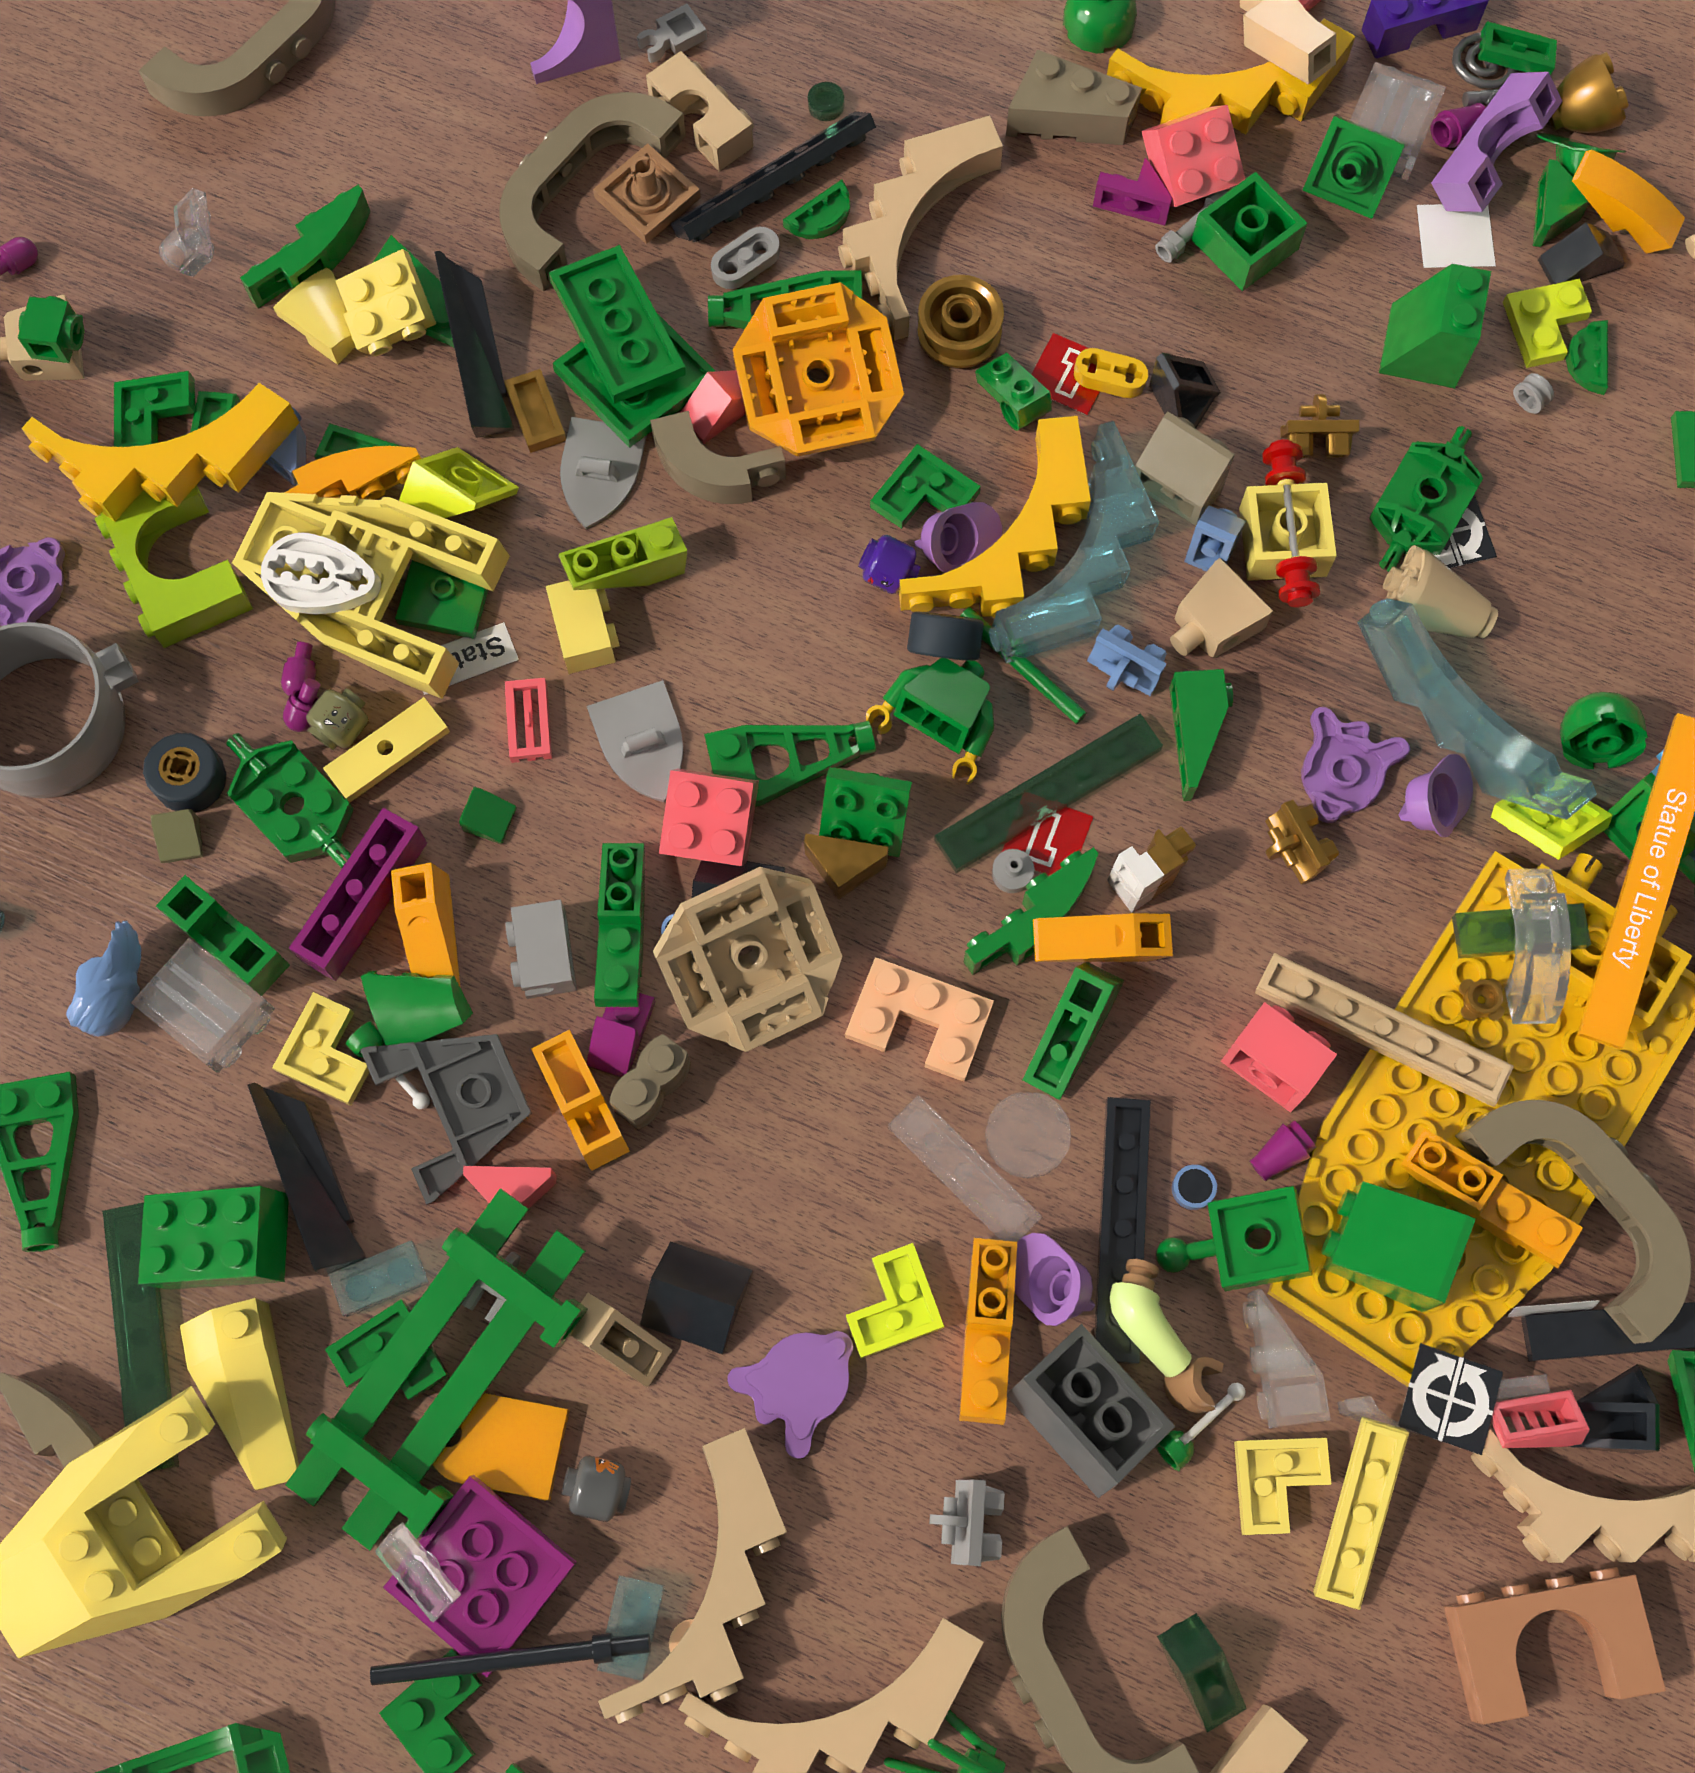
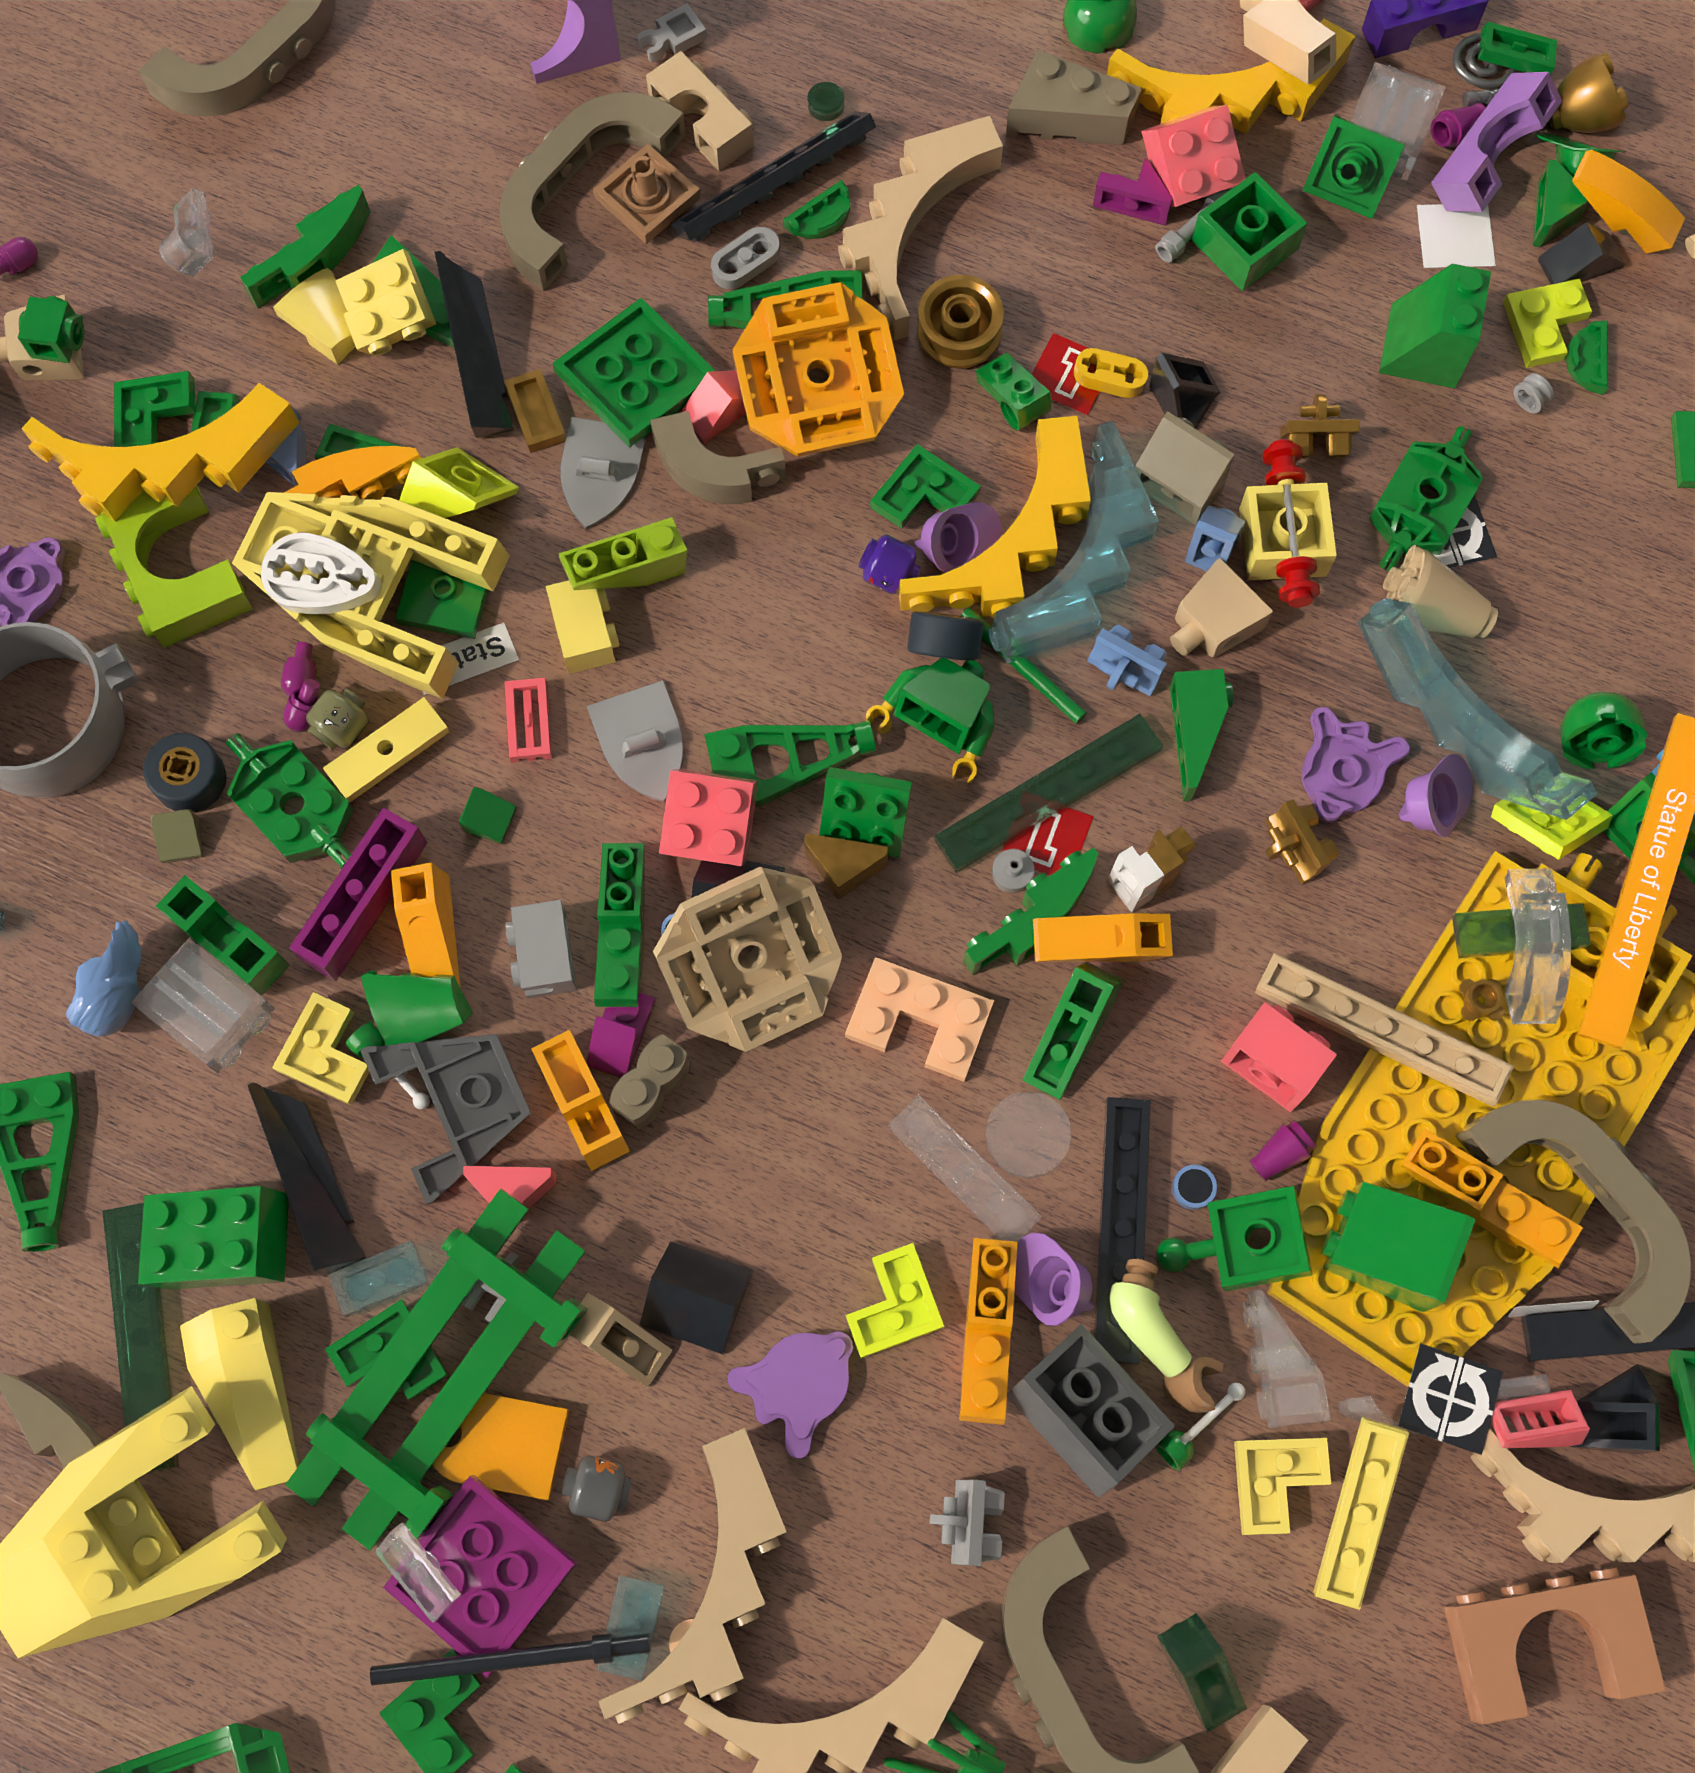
(617, 324): green plate -> none

